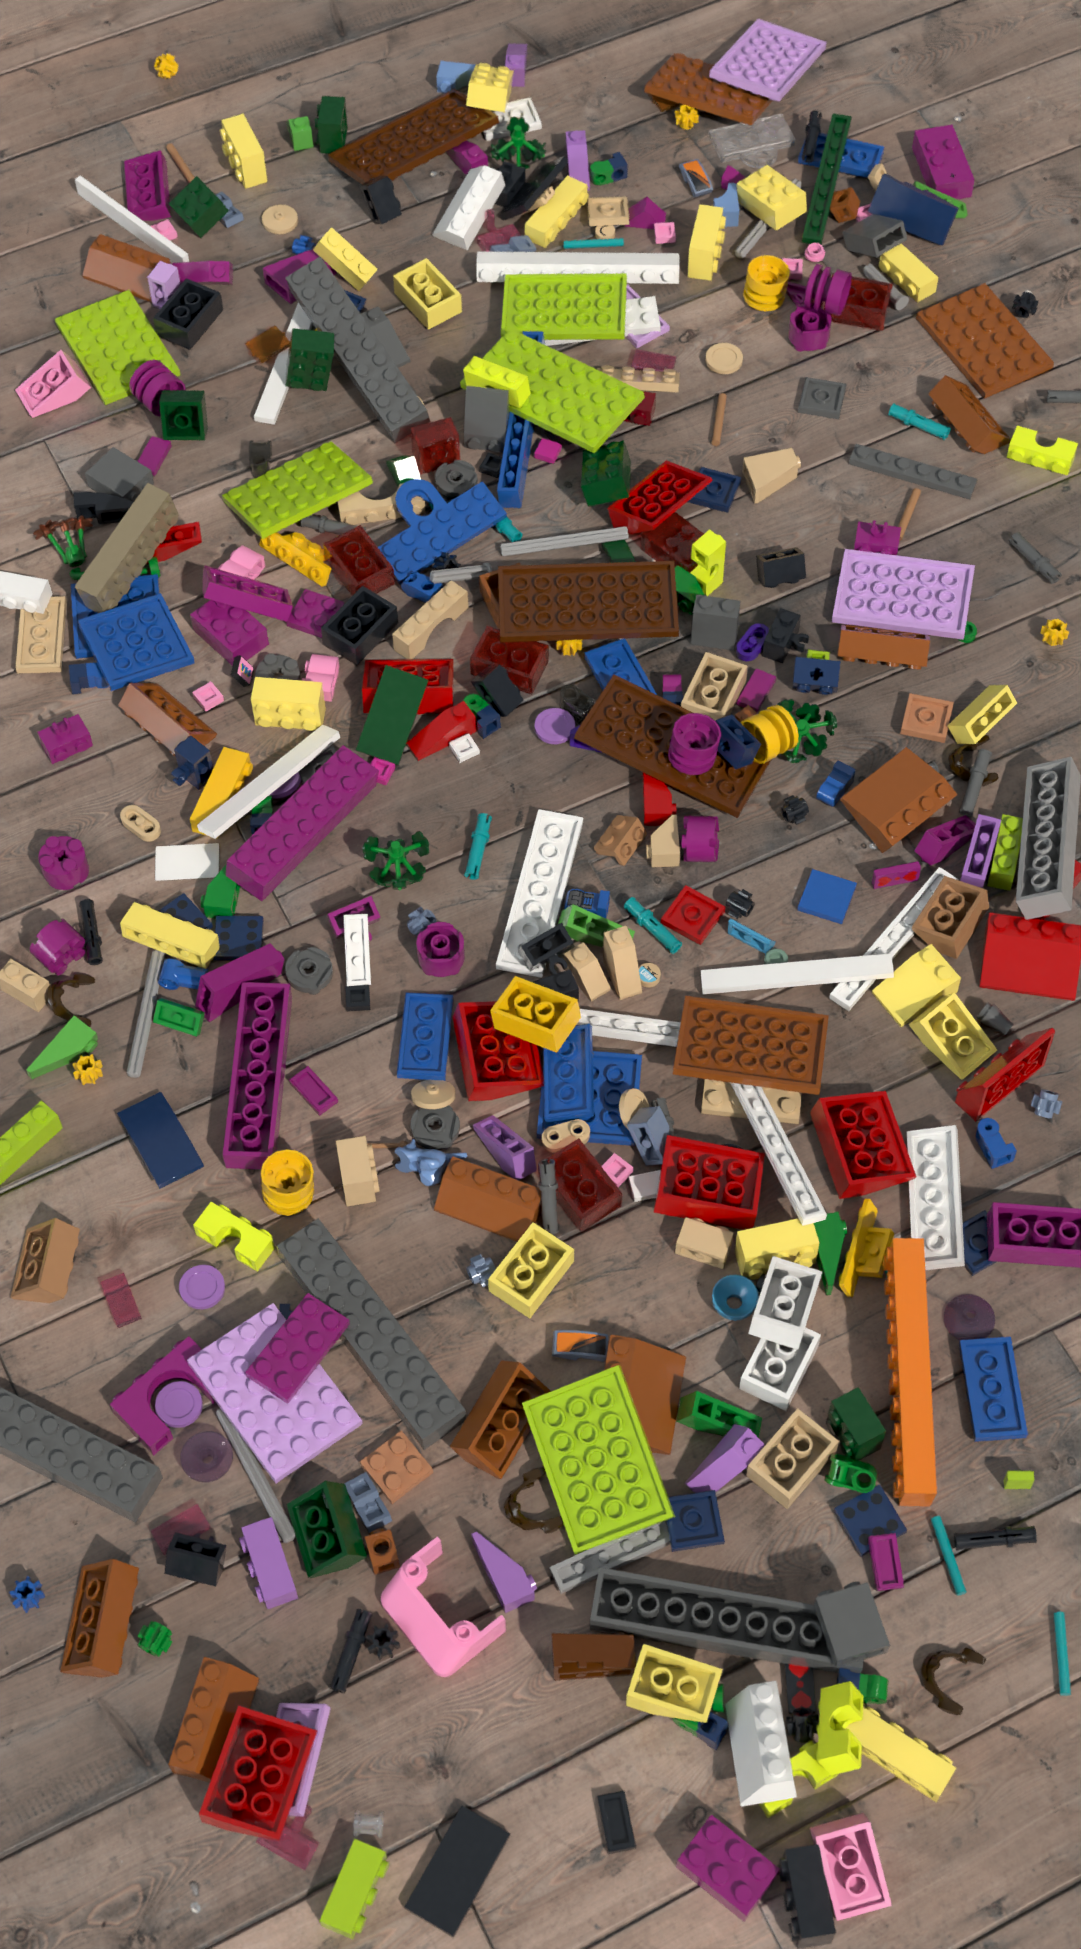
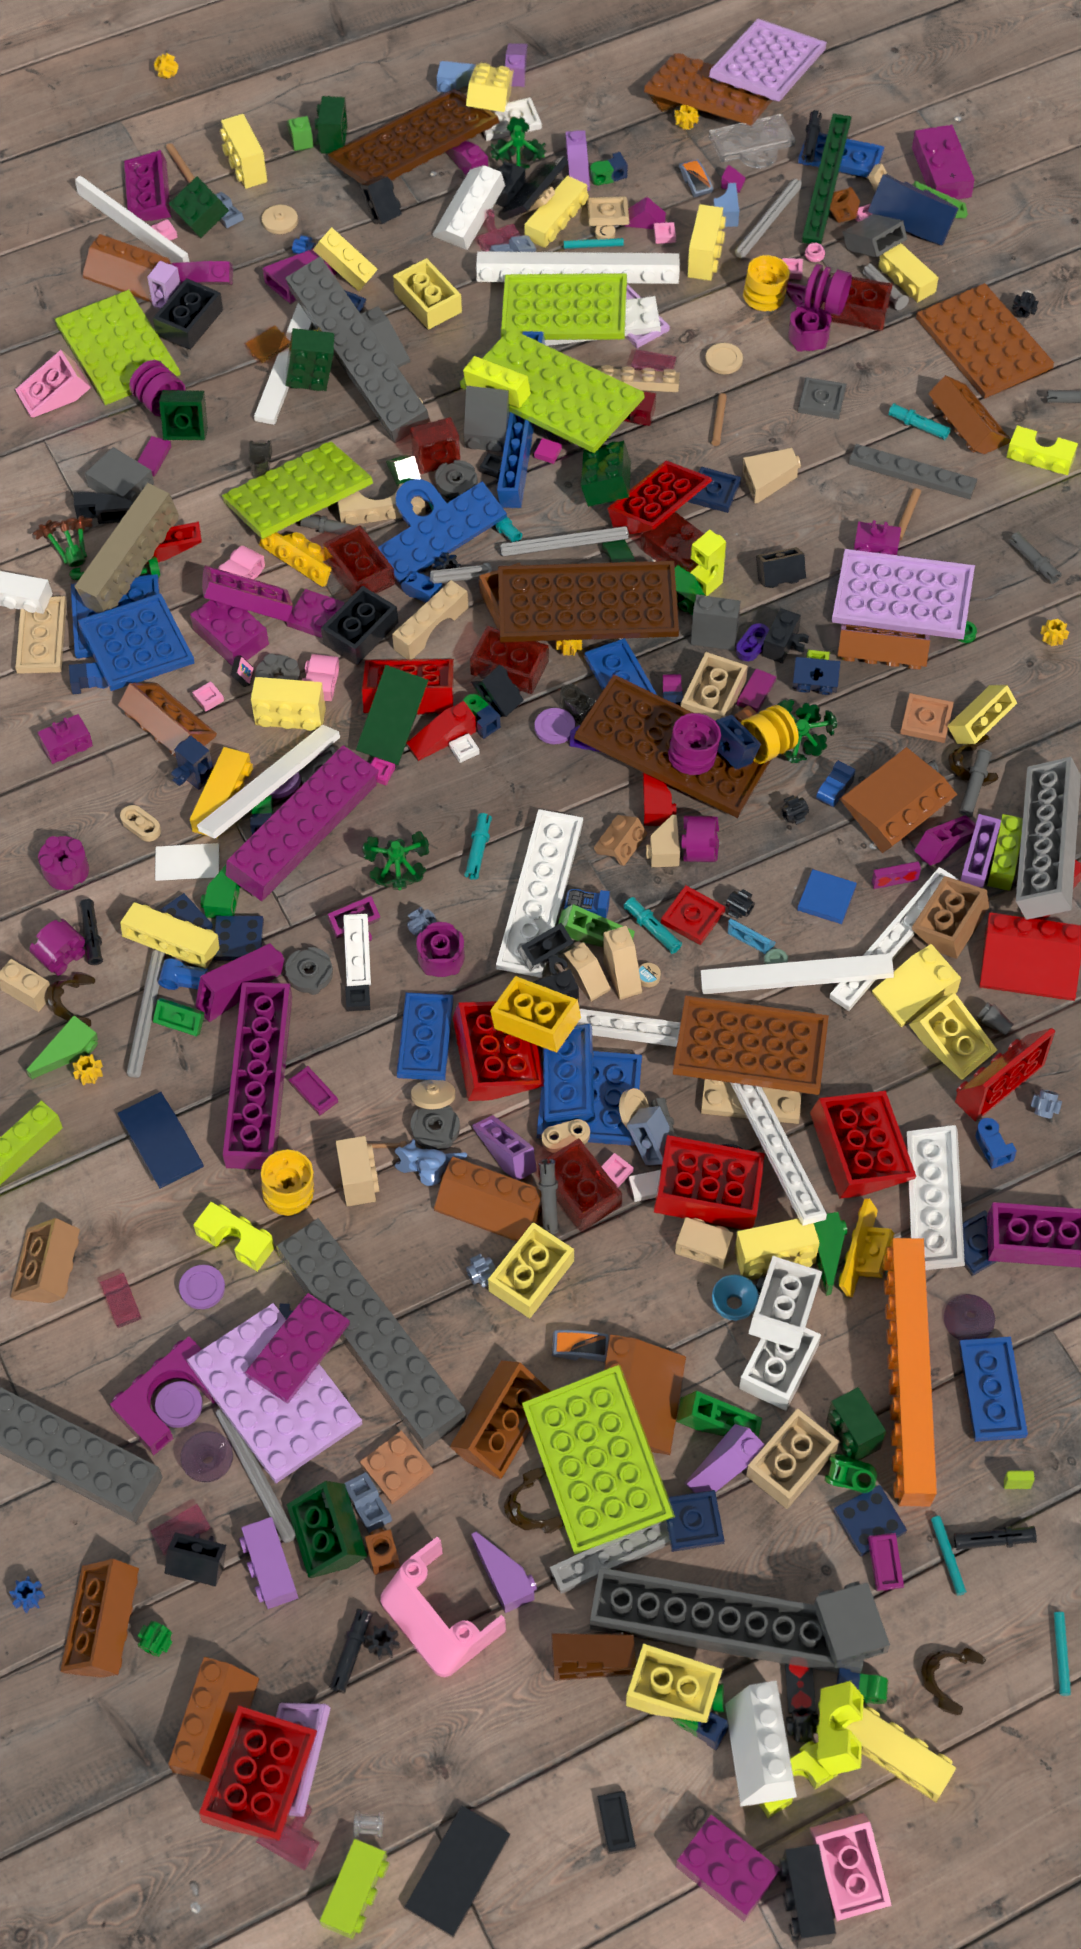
(771, 197): light yellow brick -> none

